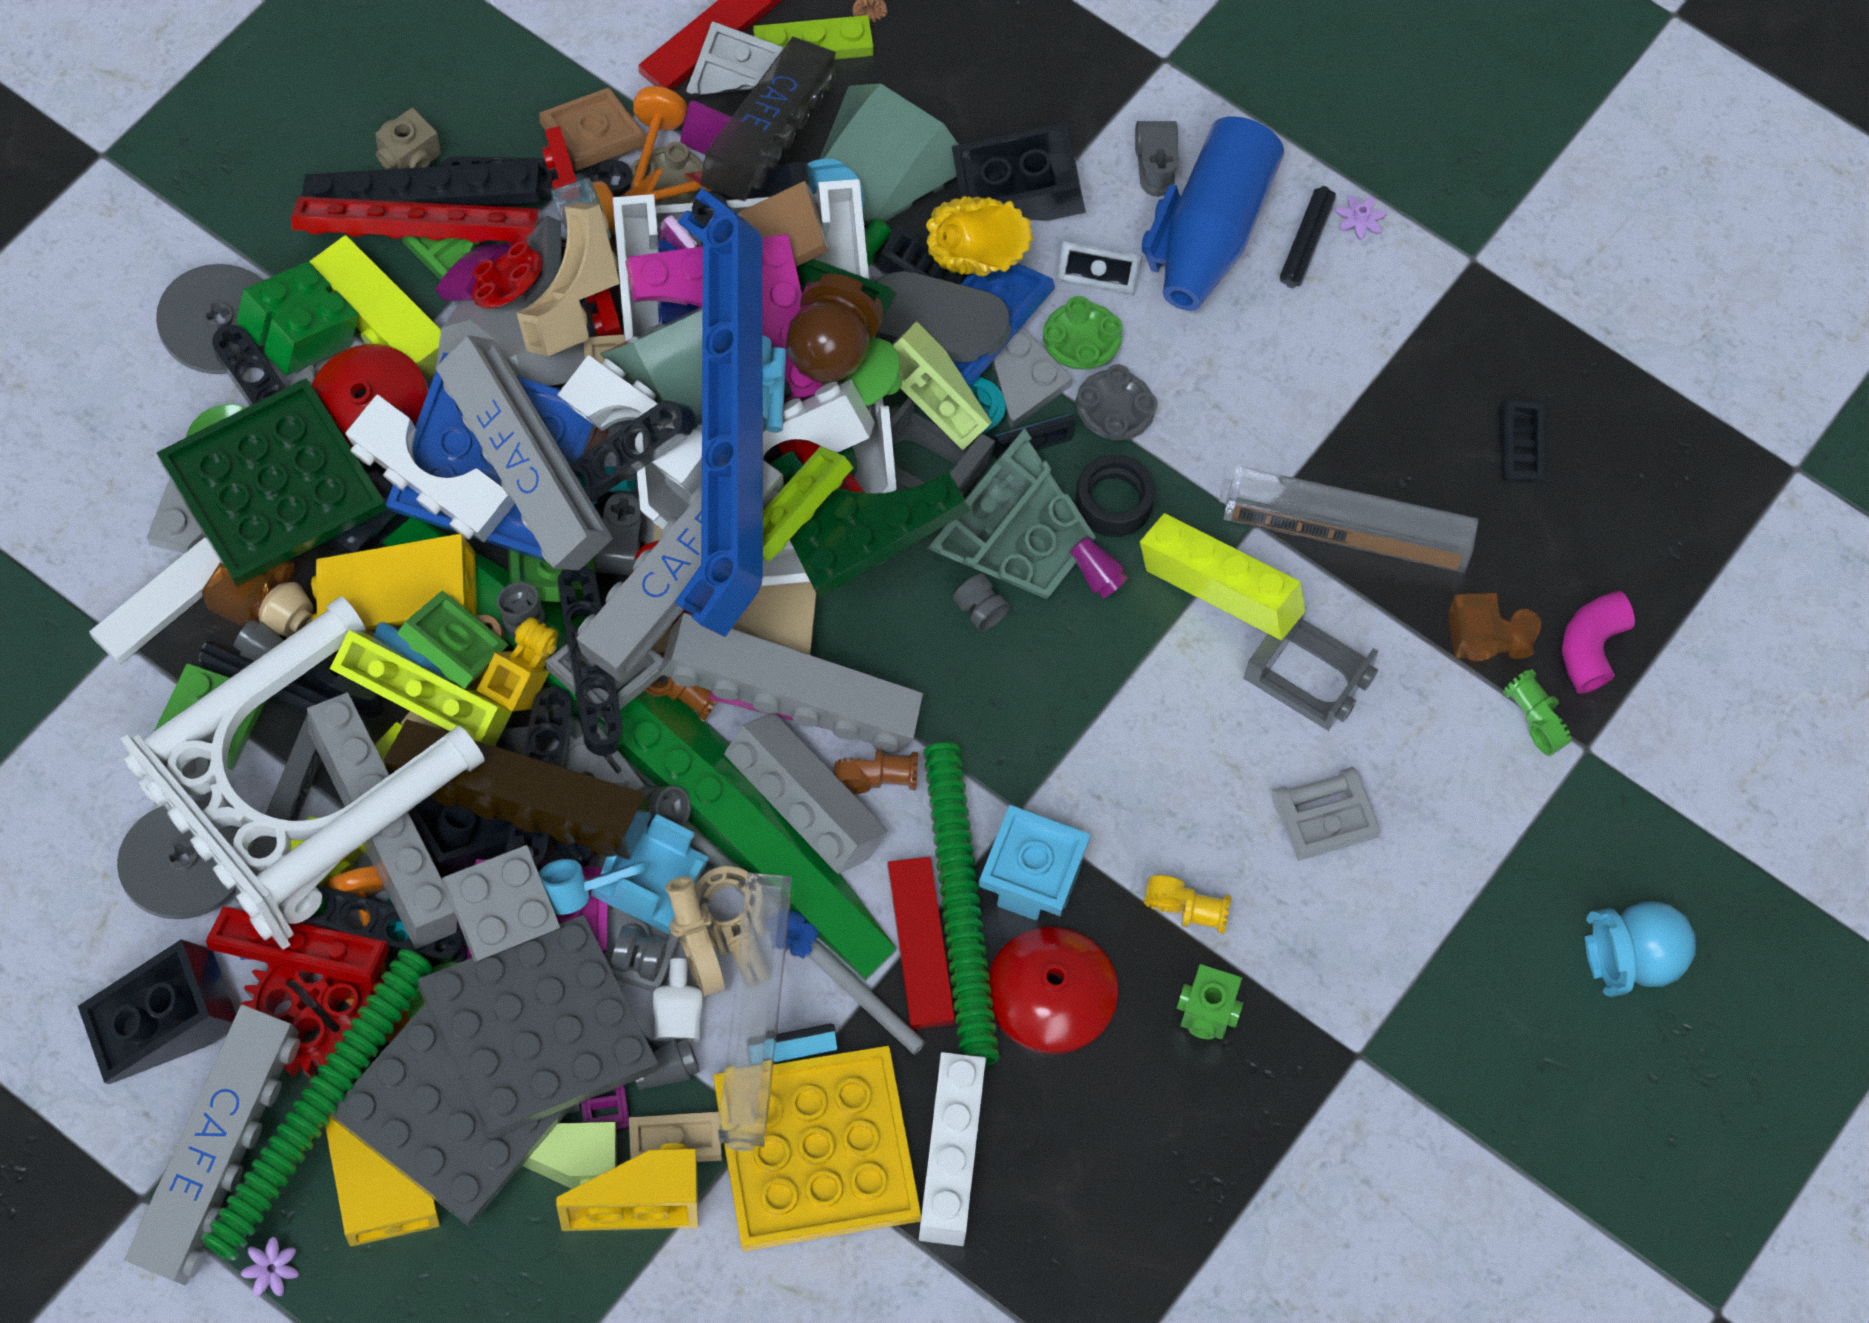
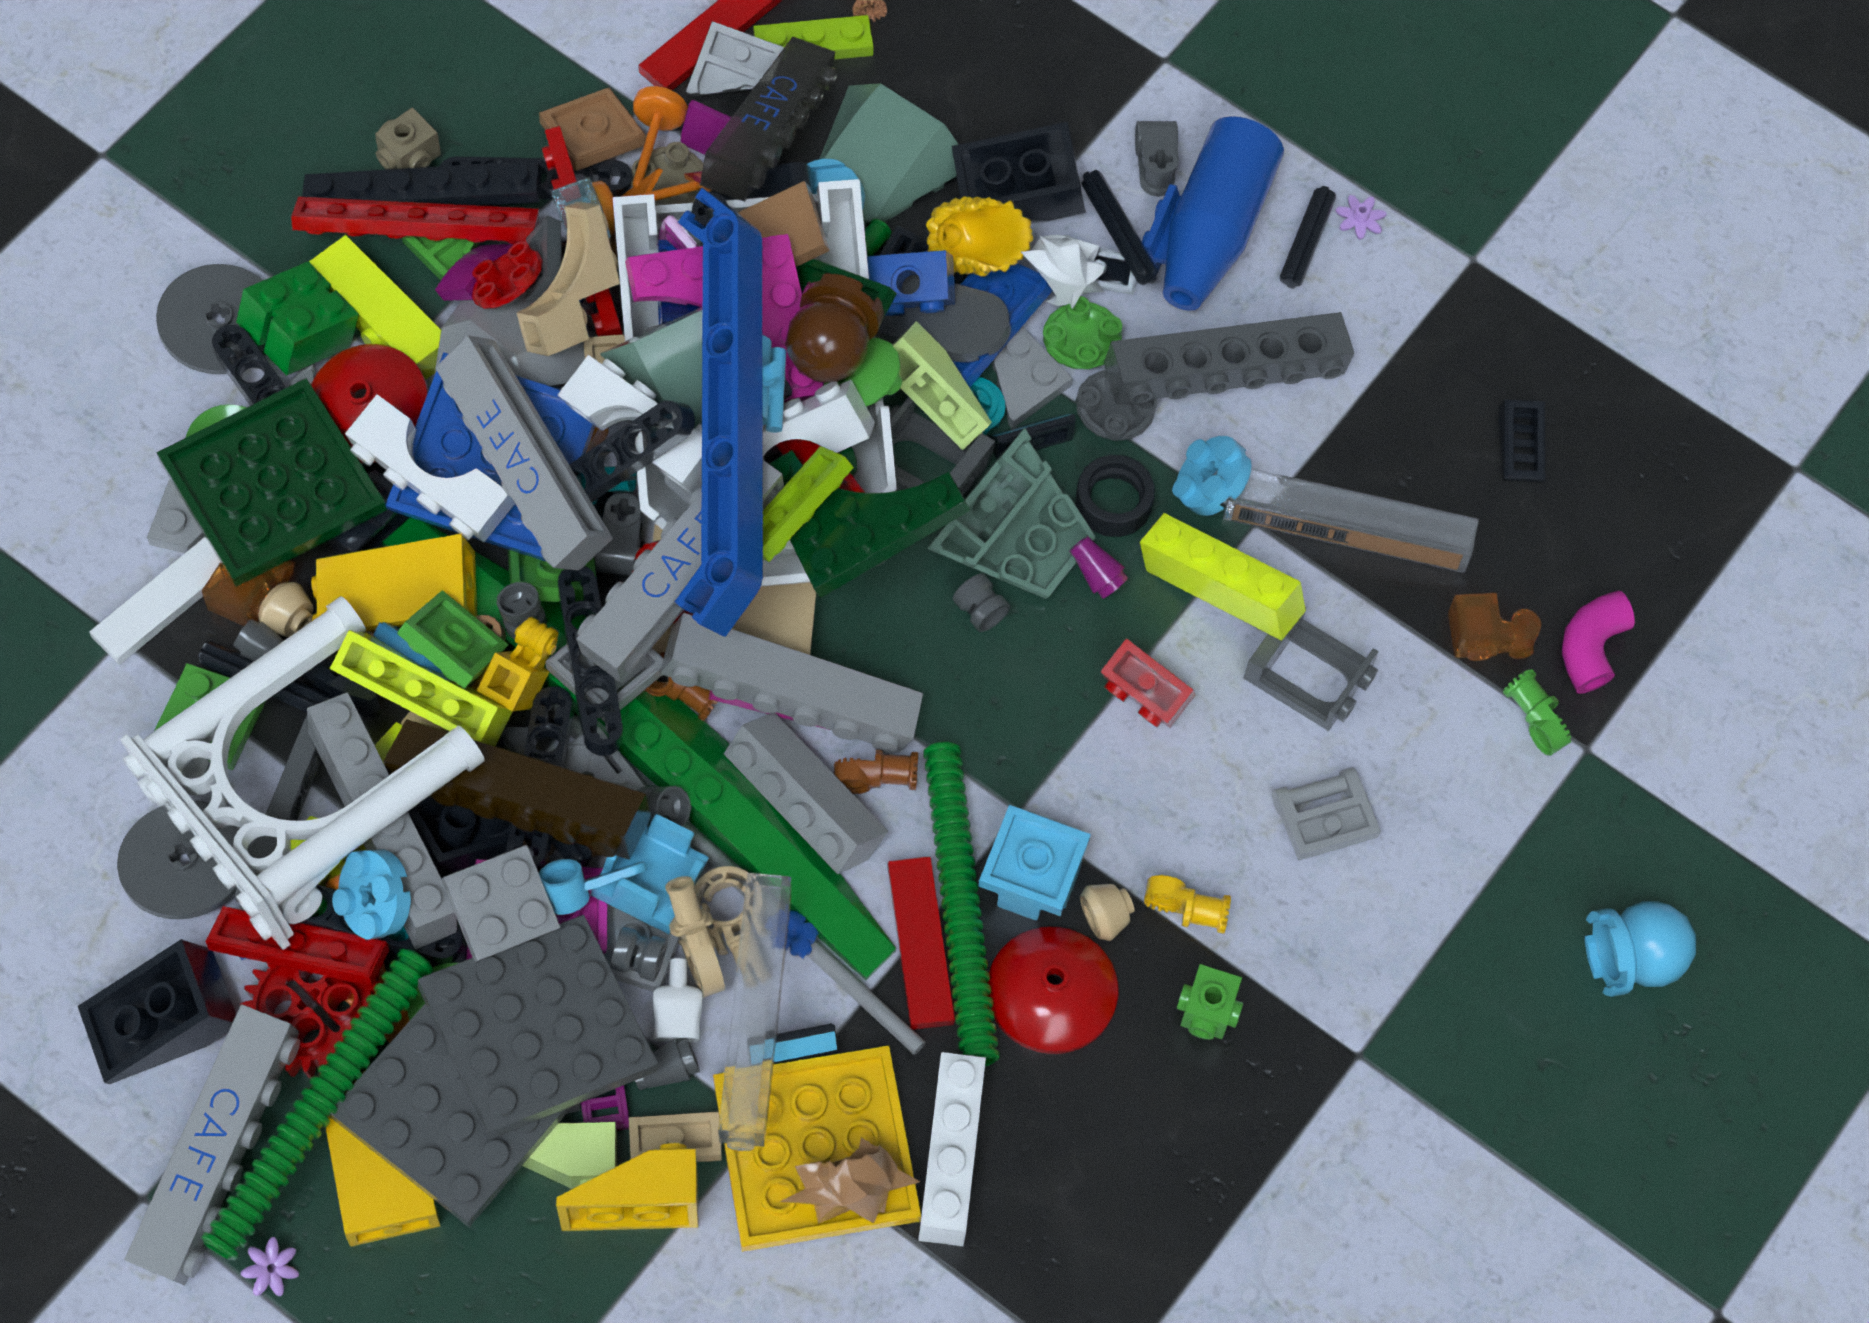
(370, 875): none -> medium azure plate
(851, 1183): none -> medium nougat hair
(935, 276): none -> blue brick
(1066, 267): none -> white hair
(1106, 909): none -> tan cone
(1119, 227): none -> black axle
(1148, 683): none -> red brick
(1196, 483): none -> medium azure plate
(1243, 344): none -> dark grey brick

